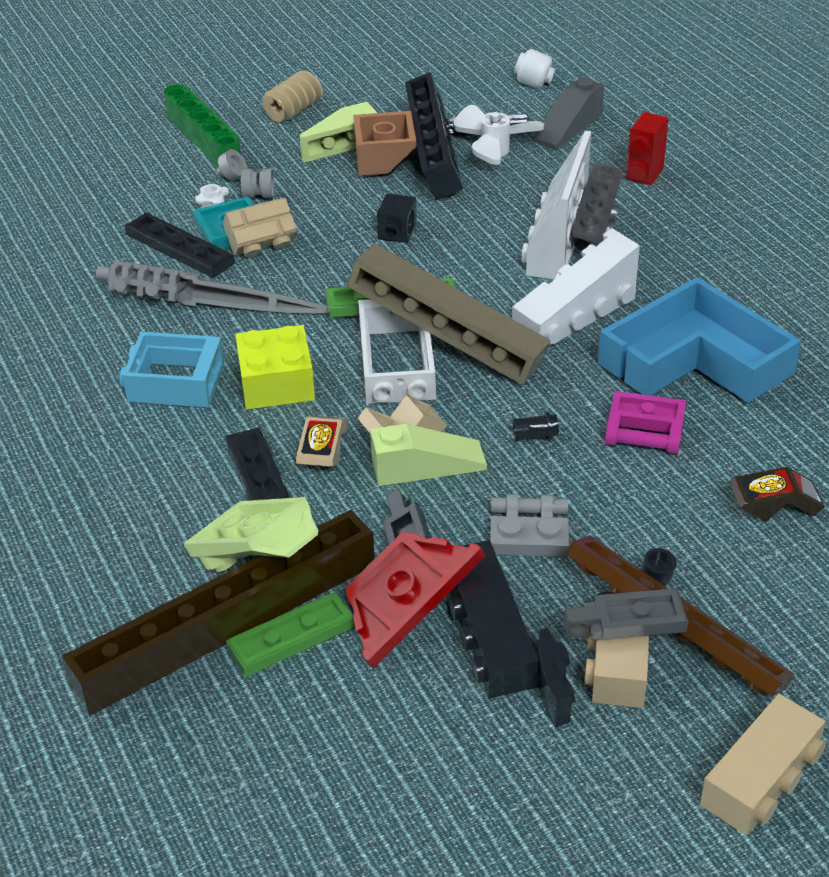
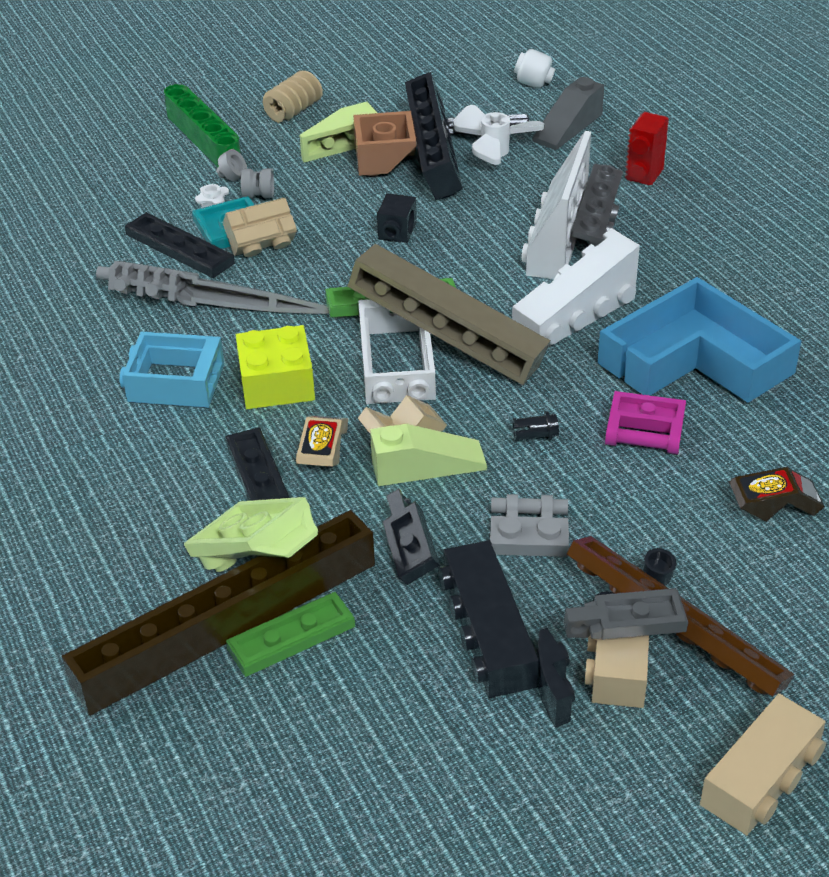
(404, 587): red wing -> none

